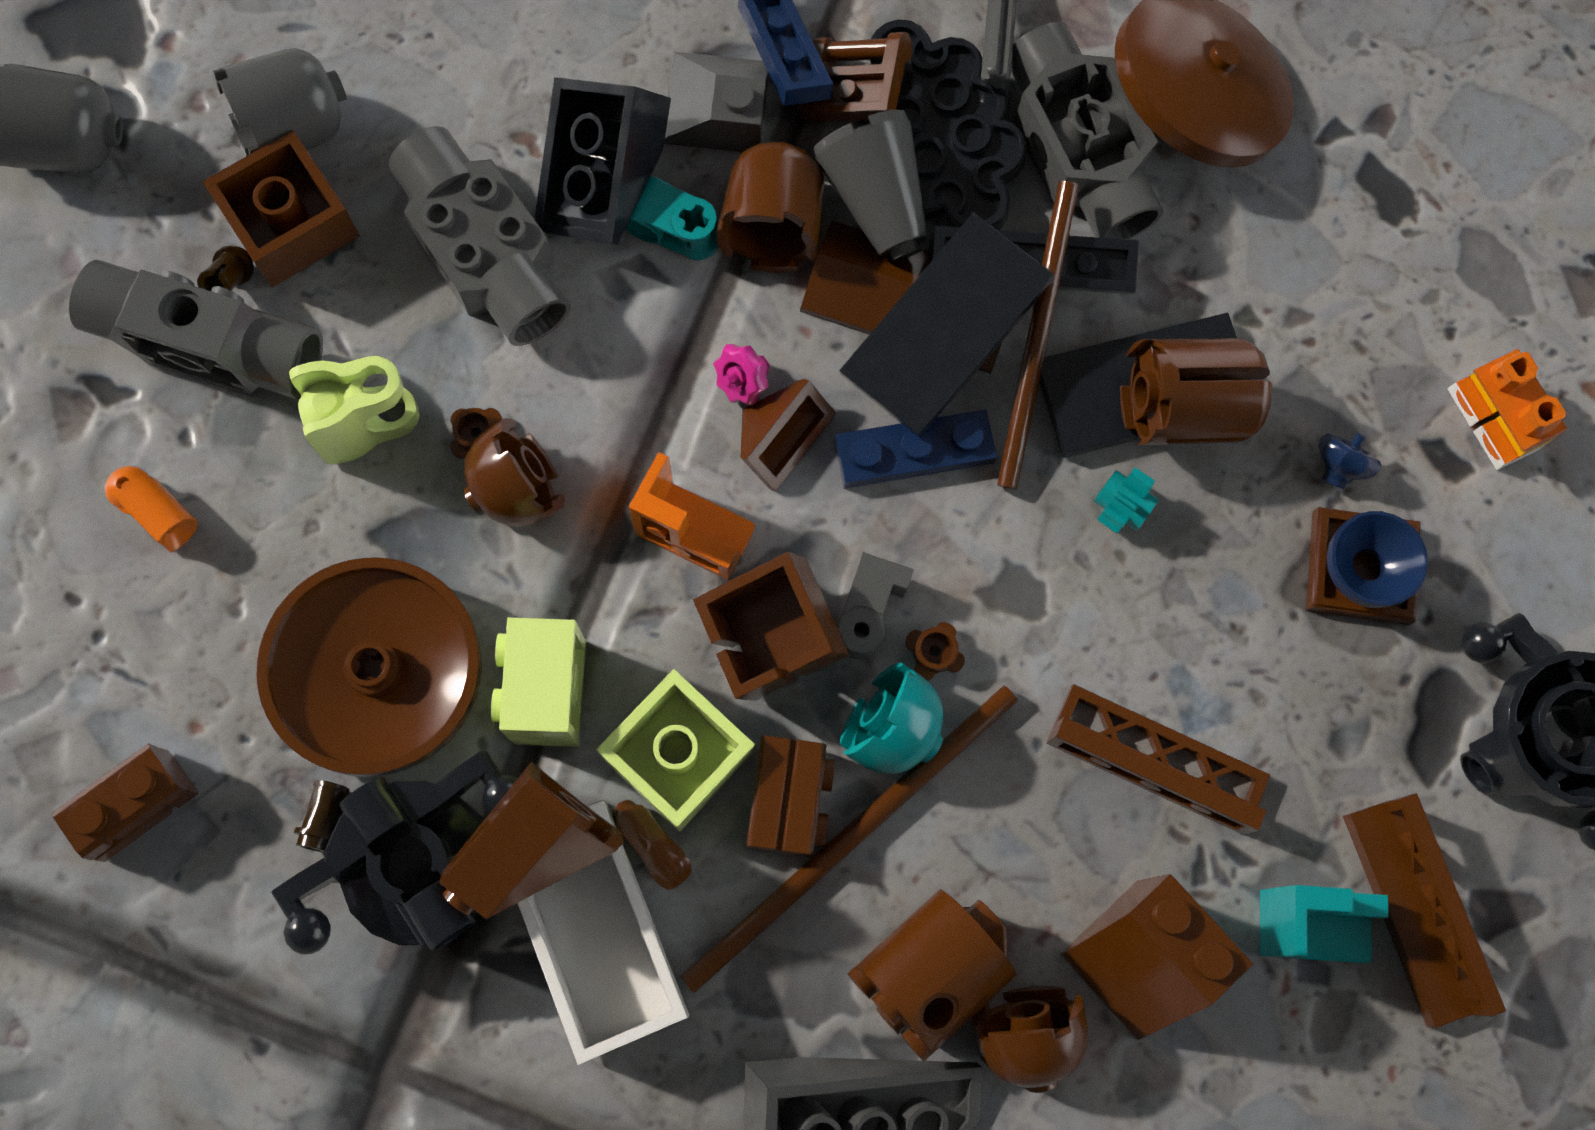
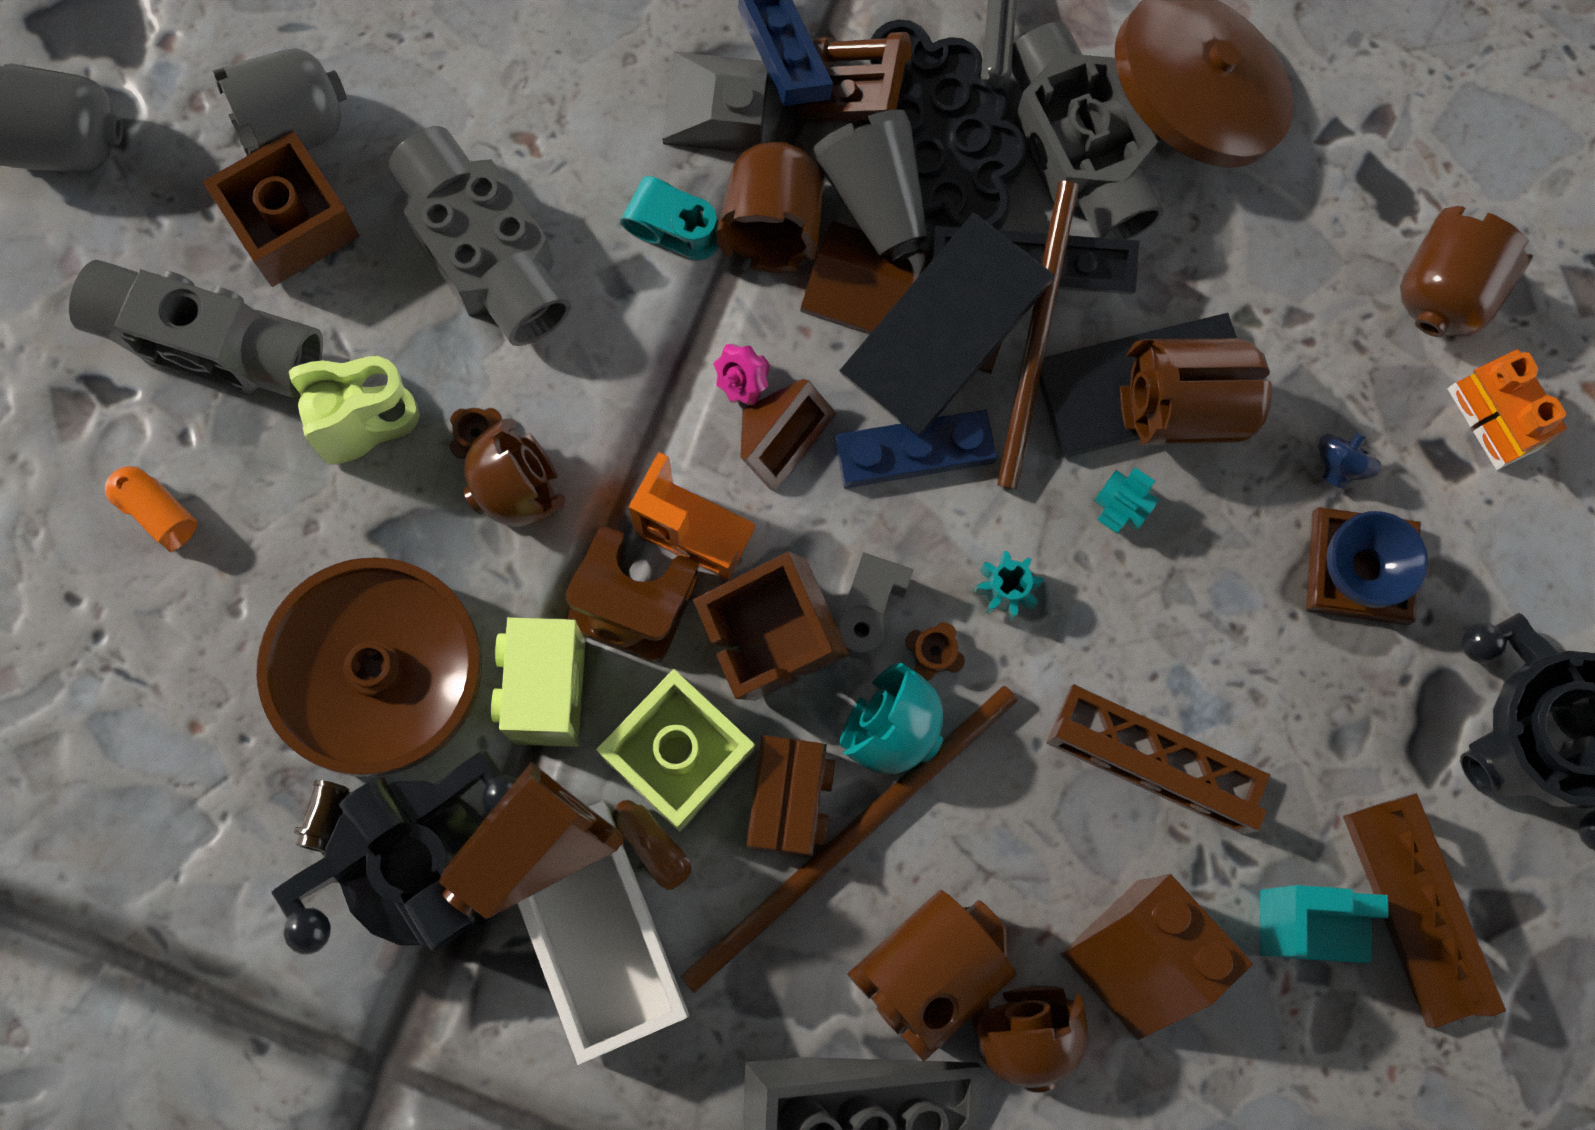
(124, 803): reddish brown brick -> none
(229, 268): dark brown pin -> none
(598, 157): black slope -> none
(624, 611): none -> reddish brown piece
(997, 576): none -> teal gear
(1463, 273): none -> reddish brown cylinder

